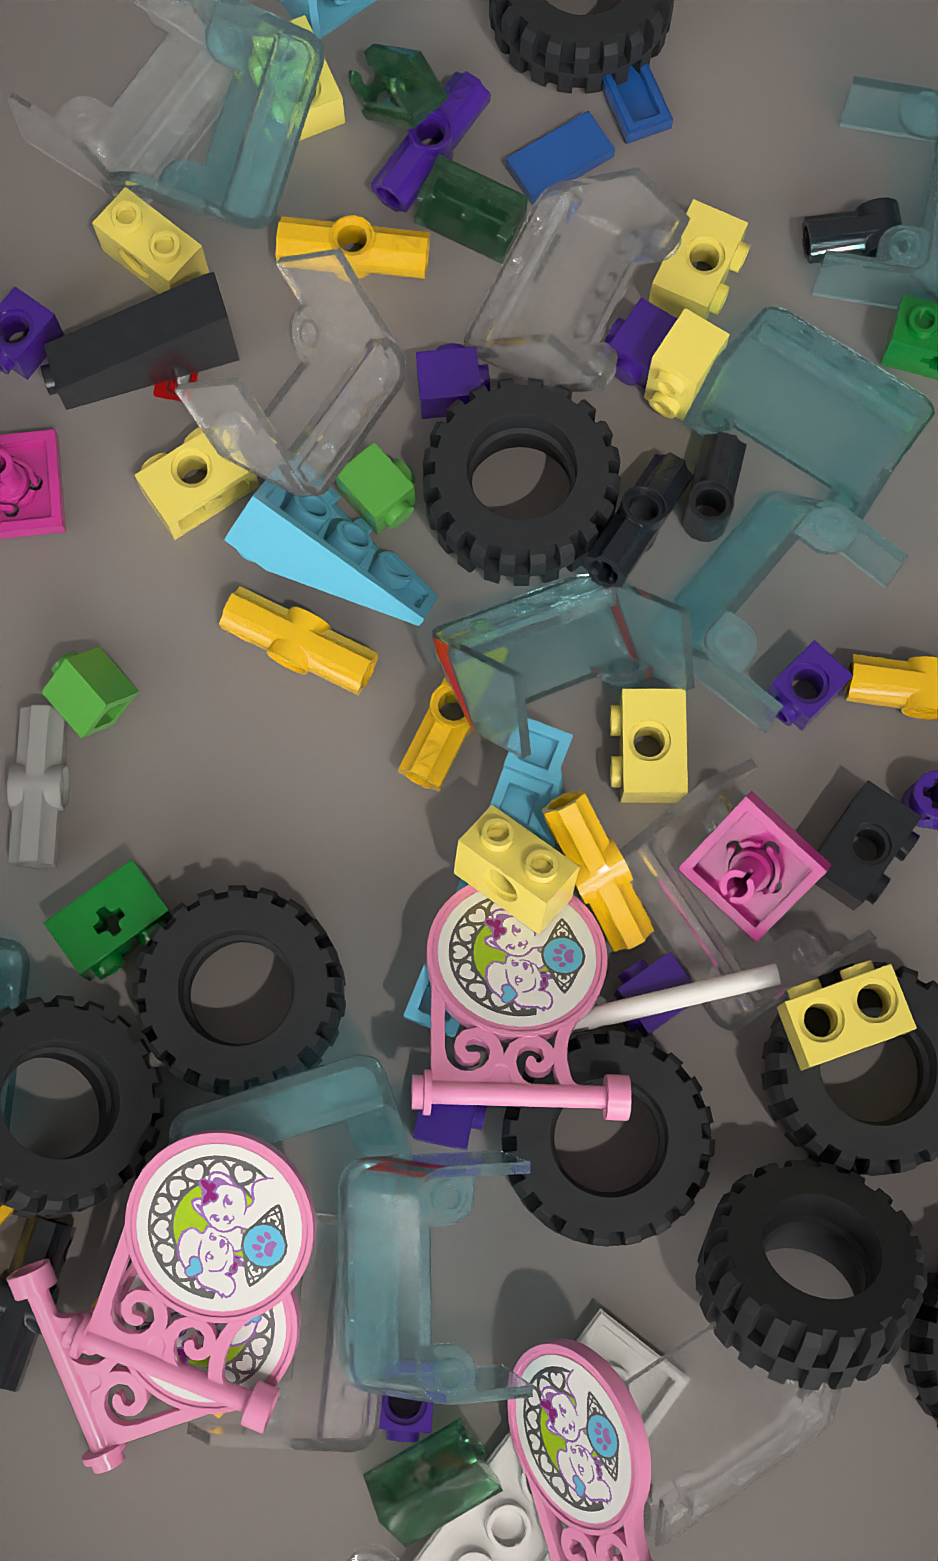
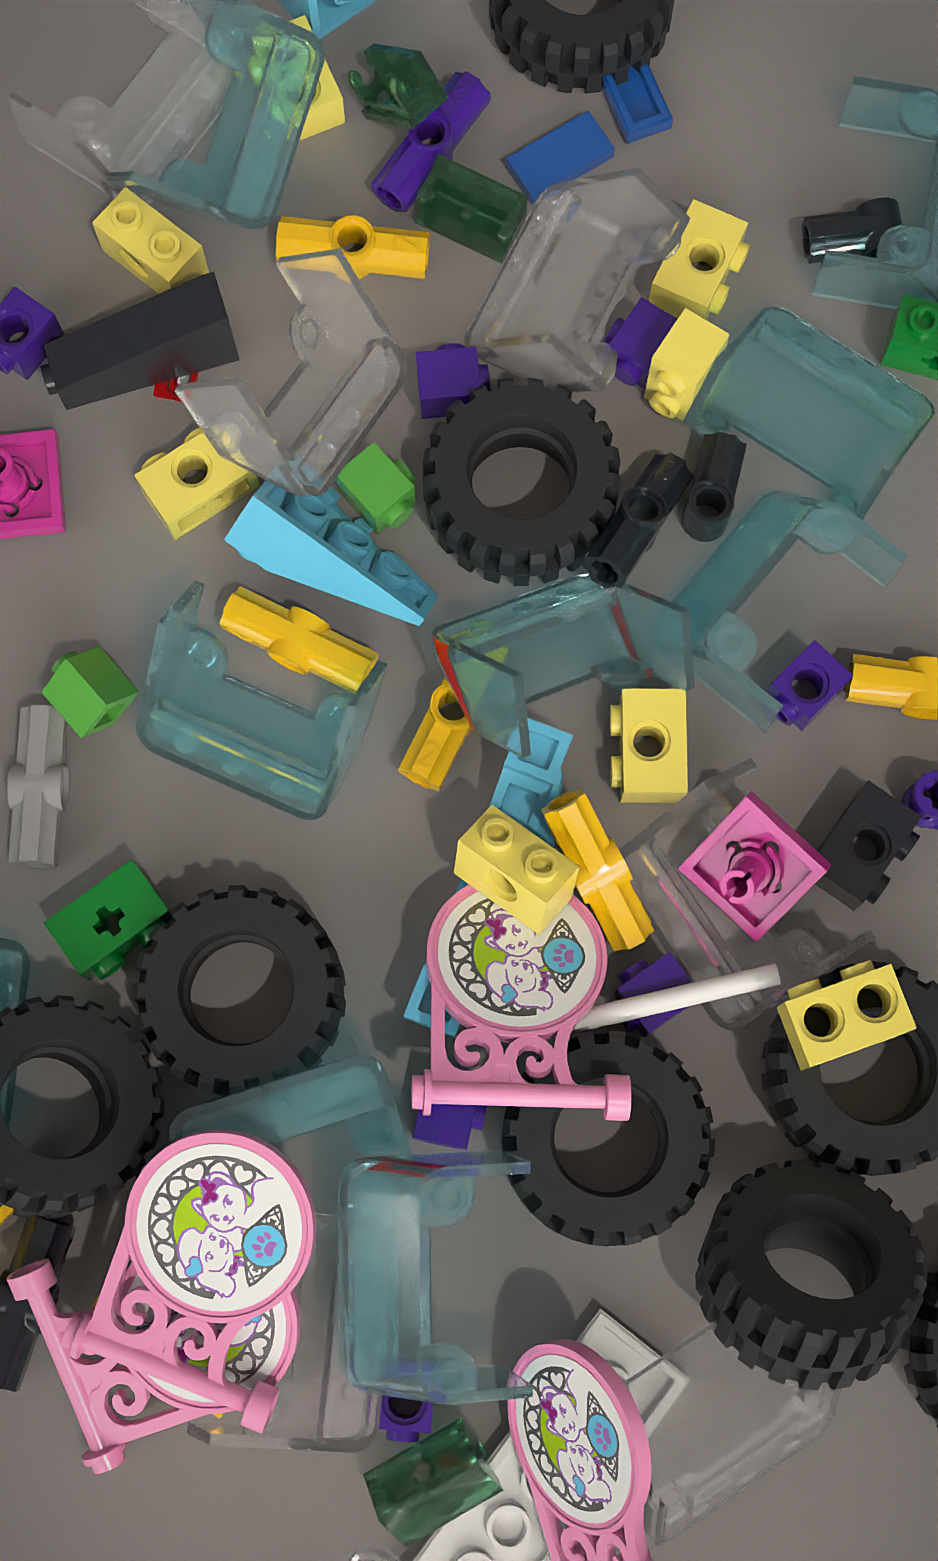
(241, 732): none -> clear light blue windscreen

